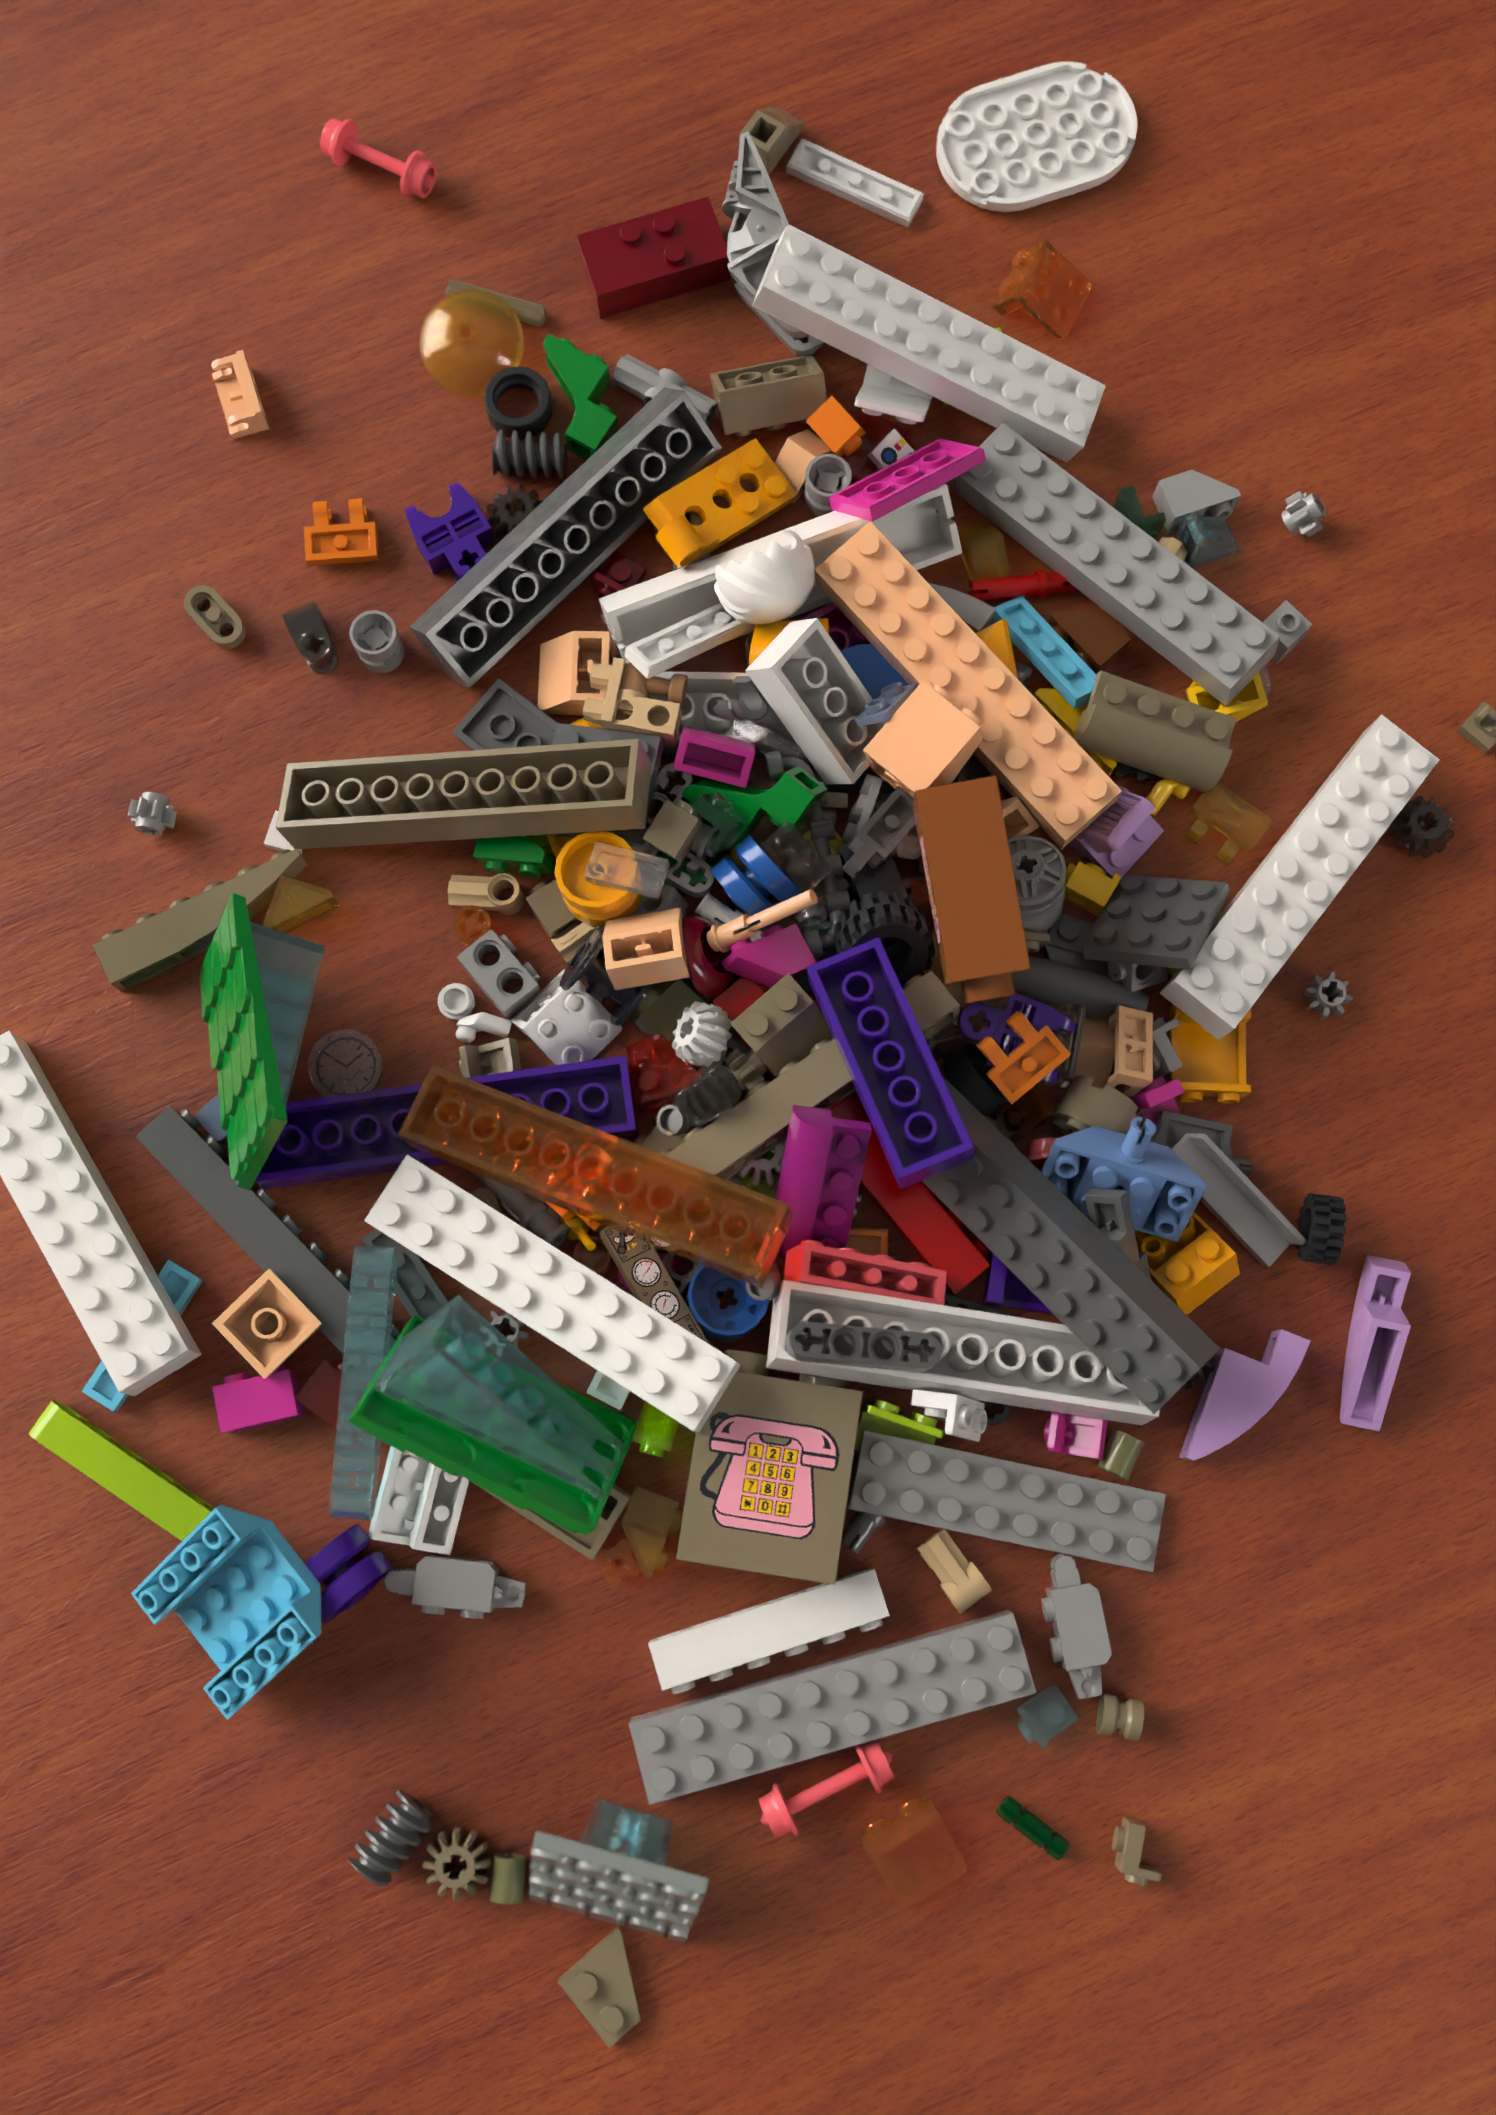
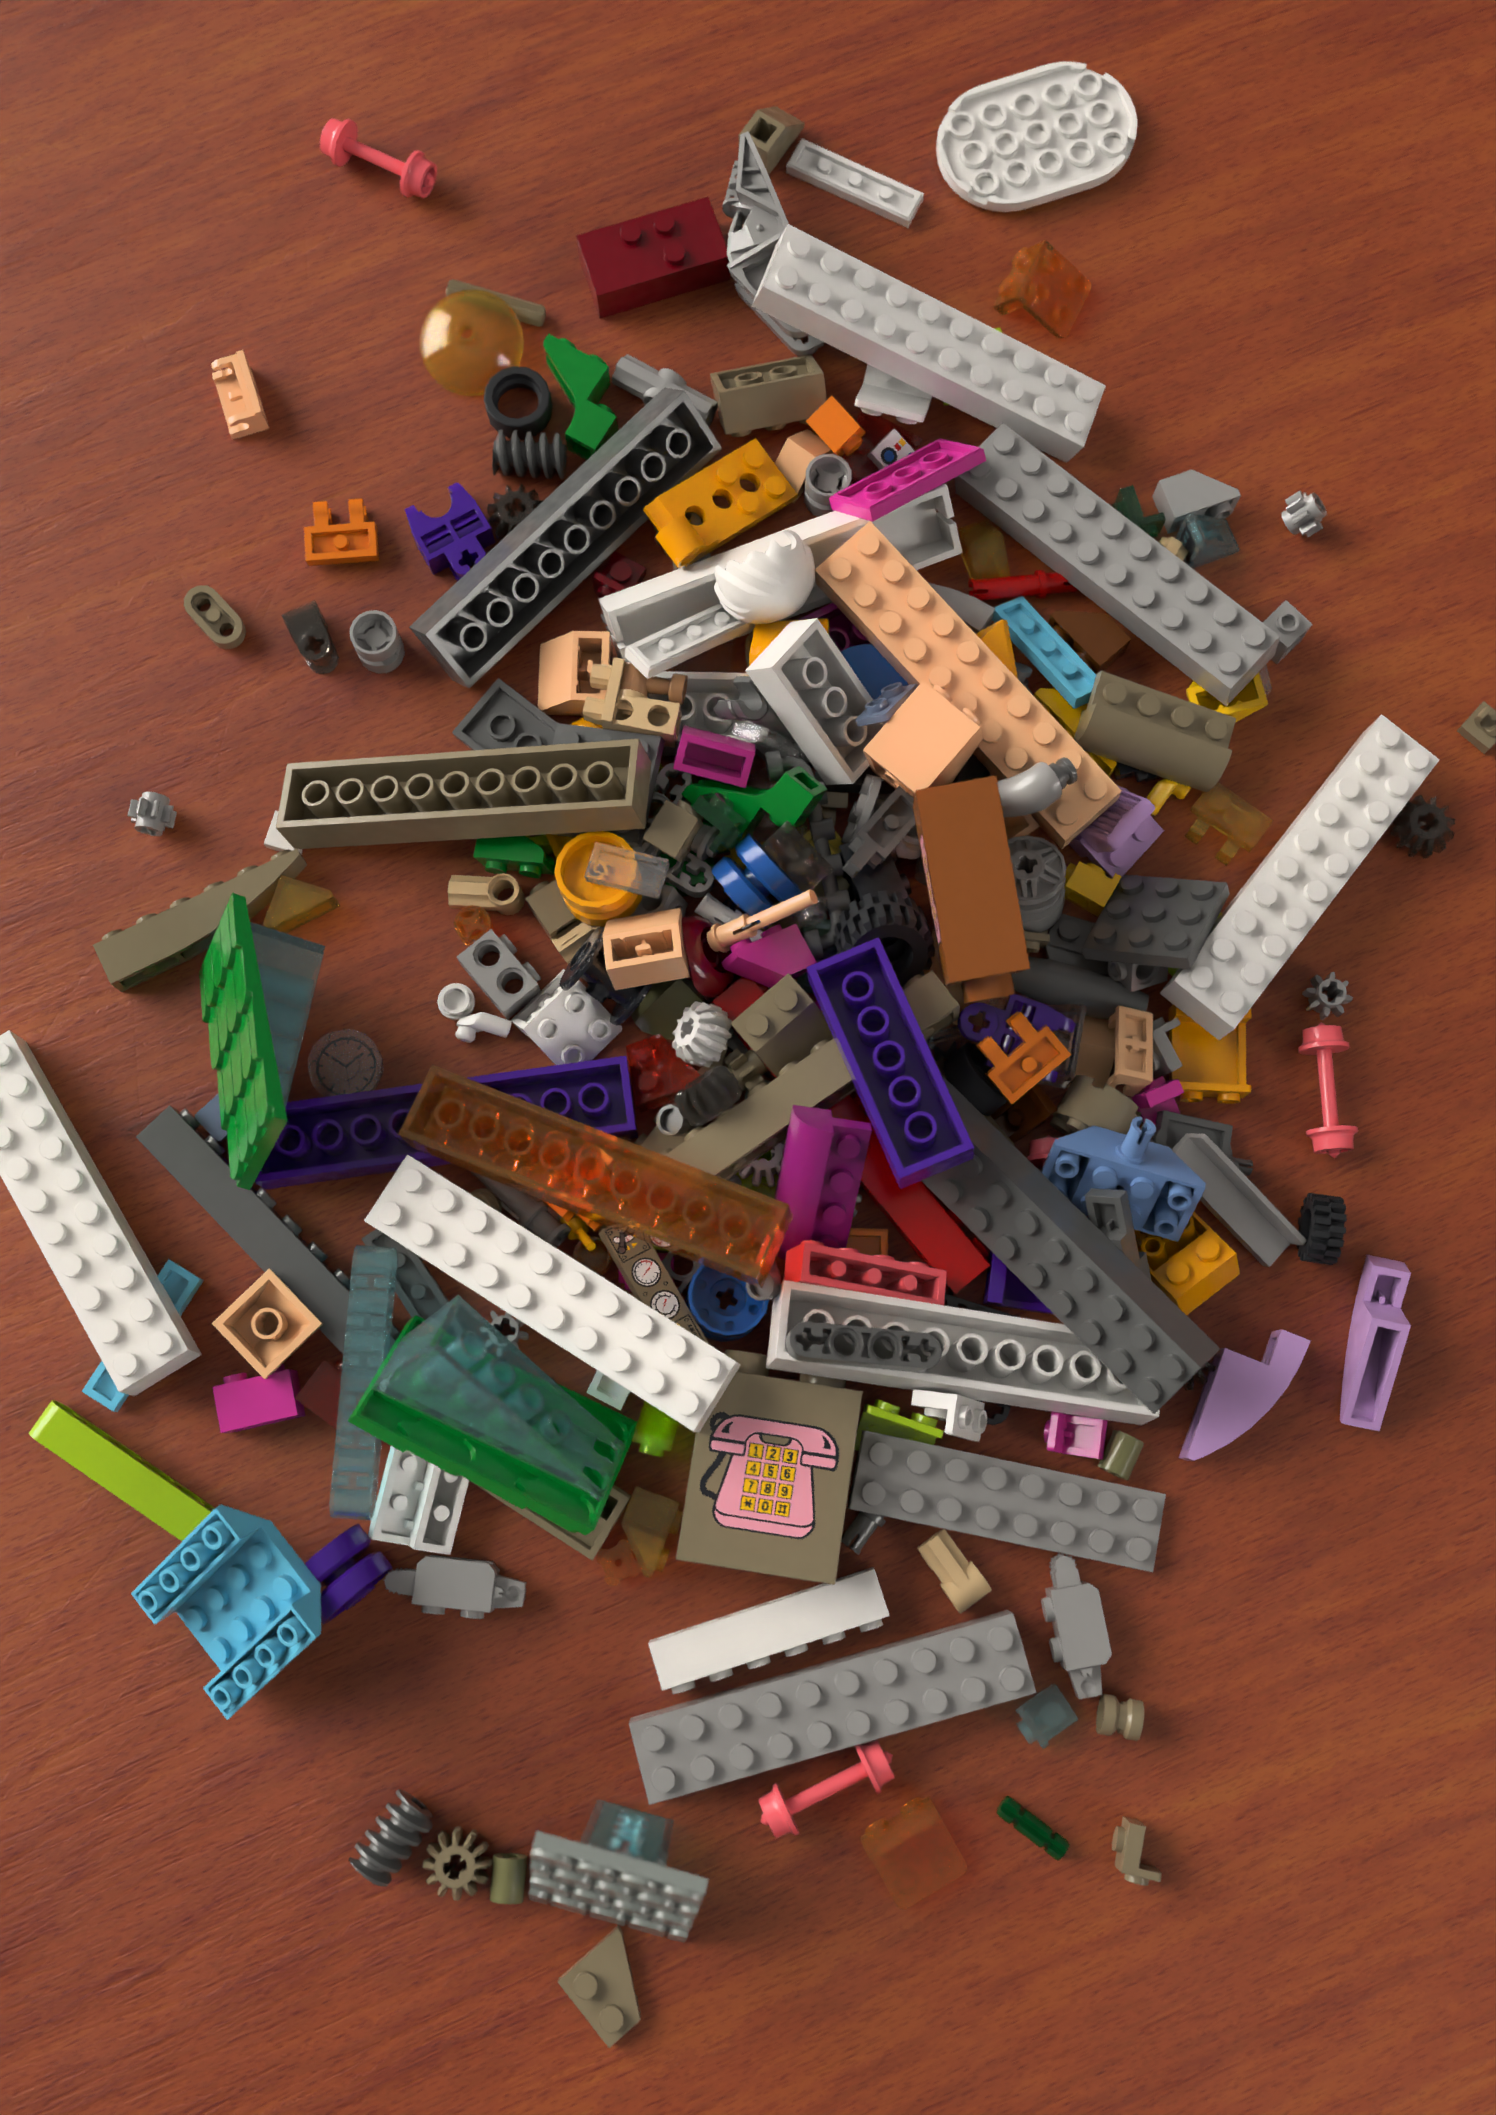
(489, 1058): dark tan bracket -> none
(1035, 787): none -> light grey piece
(1324, 1041): none -> coral piece

